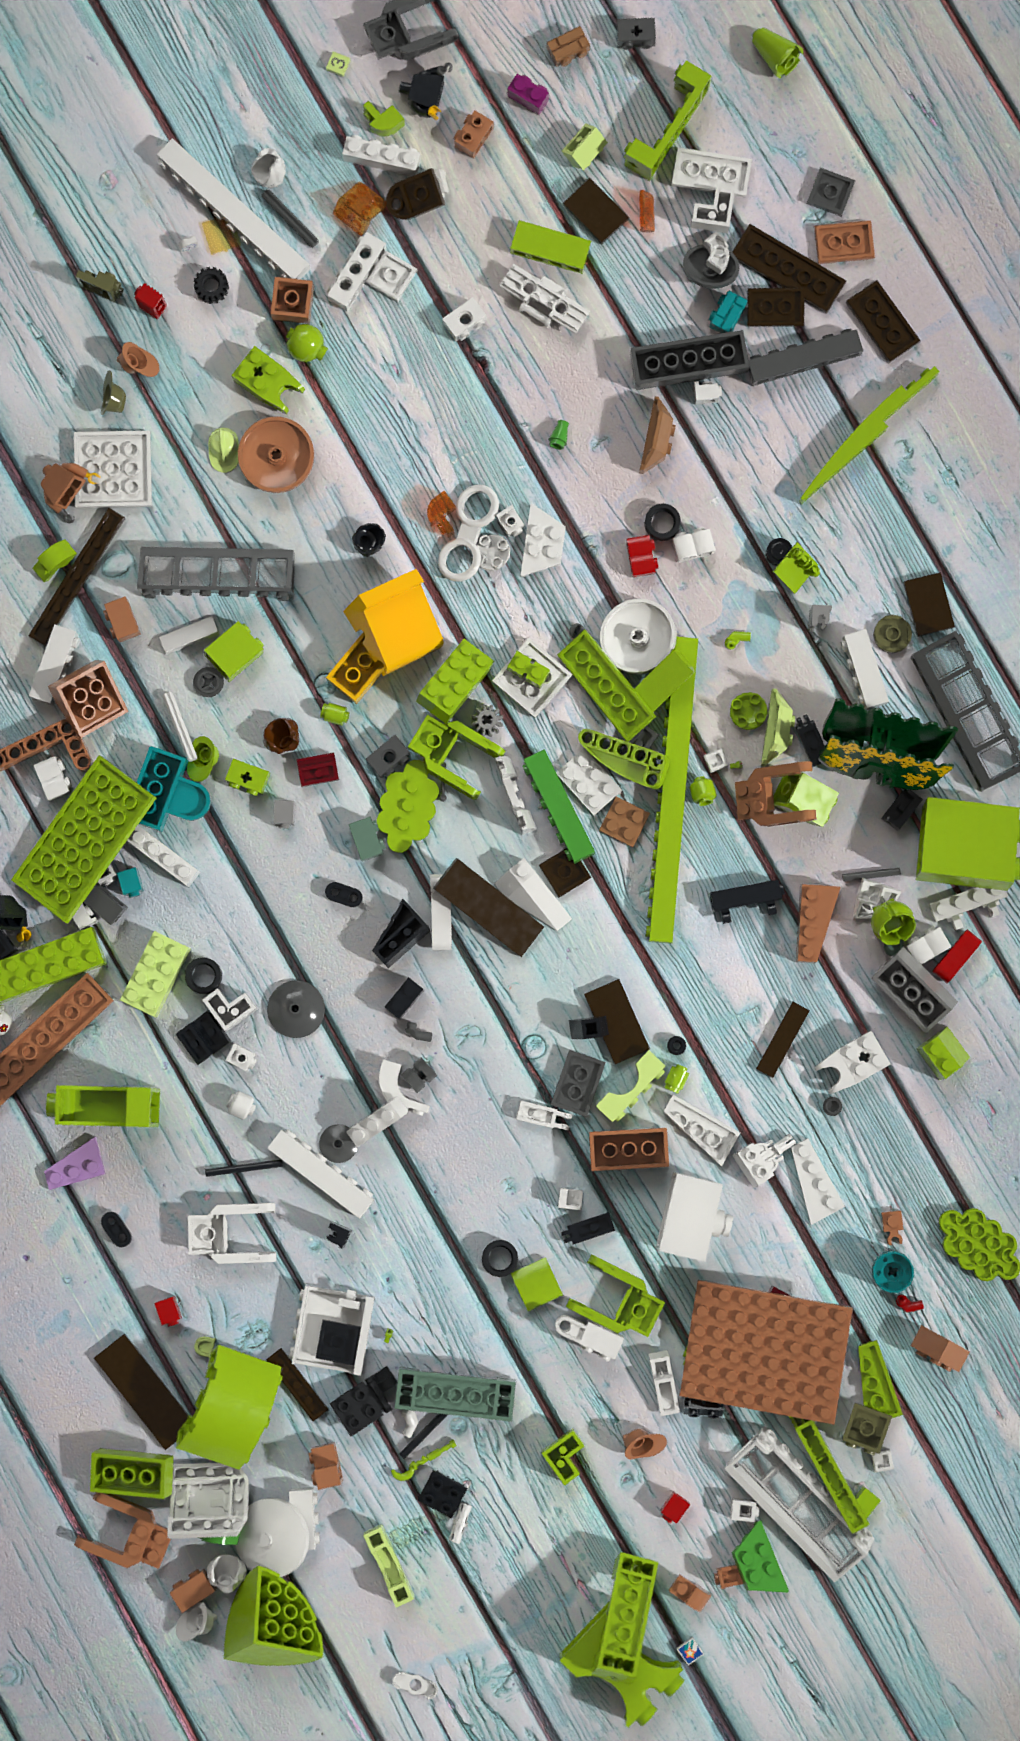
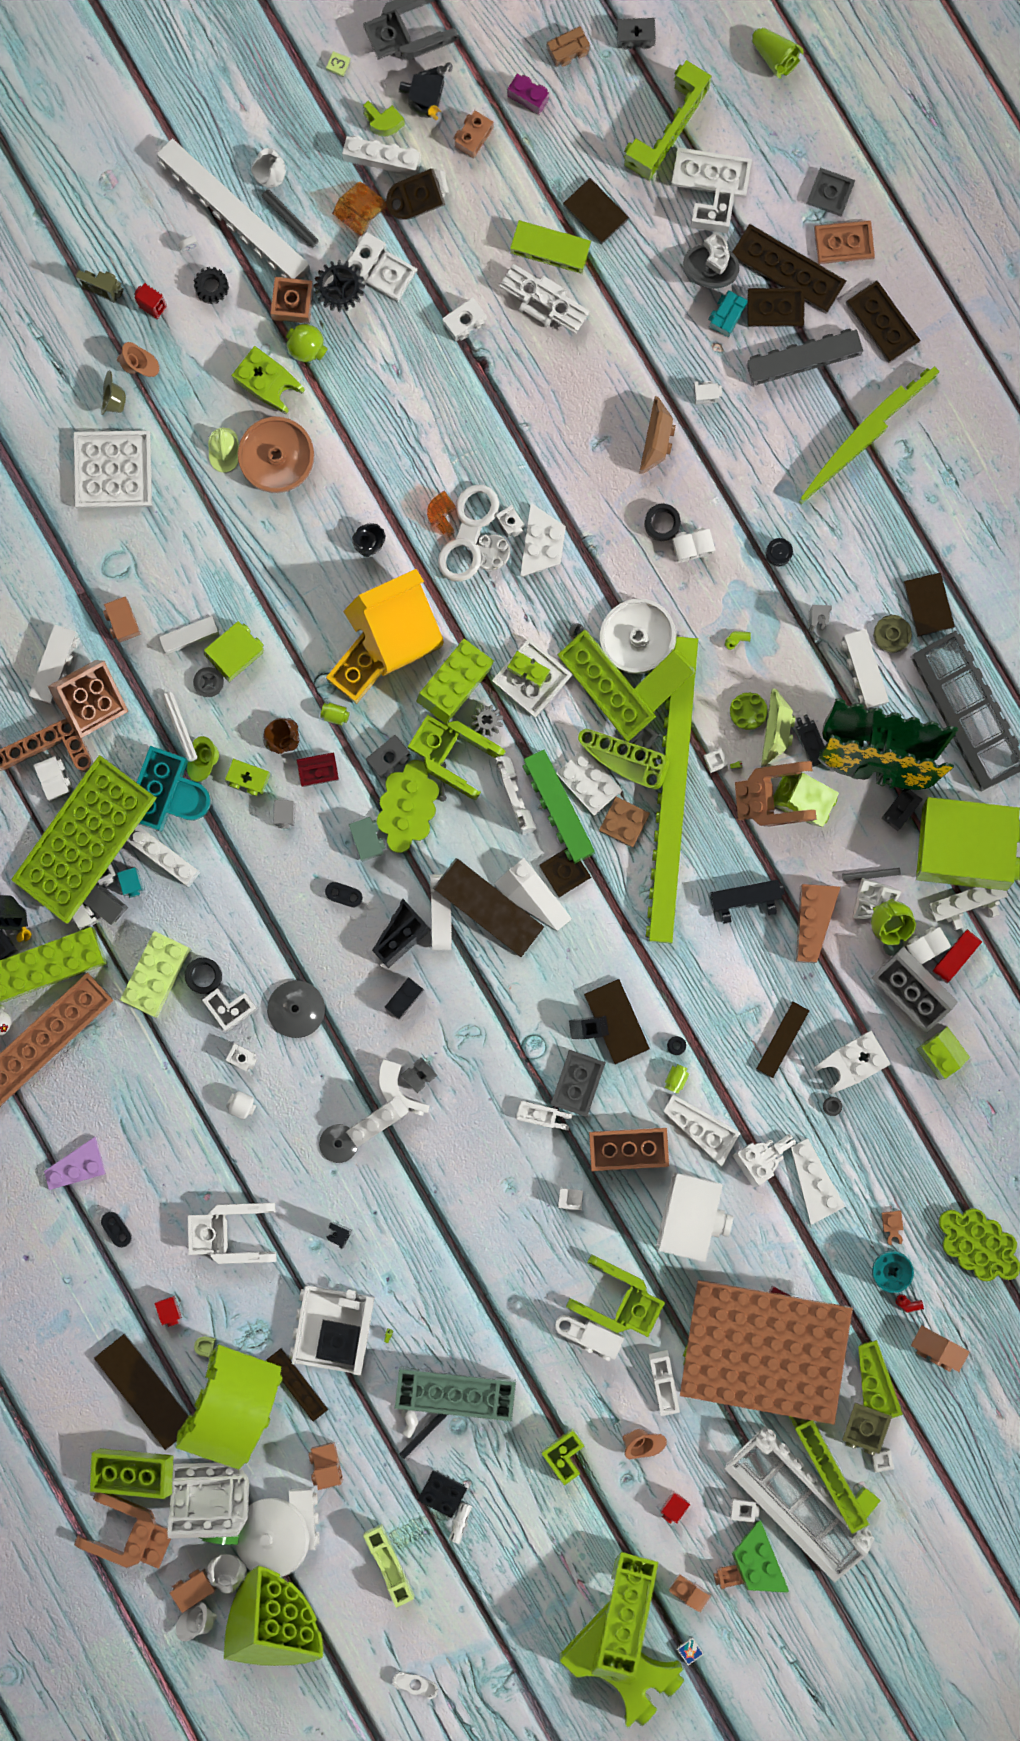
(54, 558): lime brick -> none
(62, 485): nougat torso -> none
(77, 576): dark brown tile -> none
(104, 1106): lime brick -> none
(203, 1037): black slope -> none
(216, 571): window -> none
(219, 236): clear yellow piece -> none
(243, 1168): black bar -> none
(320, 1173): white brick -> none
(346, 284): none -> black gear
(364, 1403): black plate -> none
(413, 1466): lime piece -> none
(416, 1034): dark grey arm -> none
(514, 1255): black tyre -> none
(536, 1284): lime slope -> none
(559, 435): bright green cone -> none
(584, 147): yellowish green brick -> none
(589, 1228): black hinge -> none
(641, 556): red brick -> none
(646, 211): clear orange slope -> none
(648, 1068): yellowish green arch -> none
(689, 360): dark grey brick -> none
(695, 1408): black hinge -> none
(702, 791): lime head -> none
(796, 568): lime hinge -> none

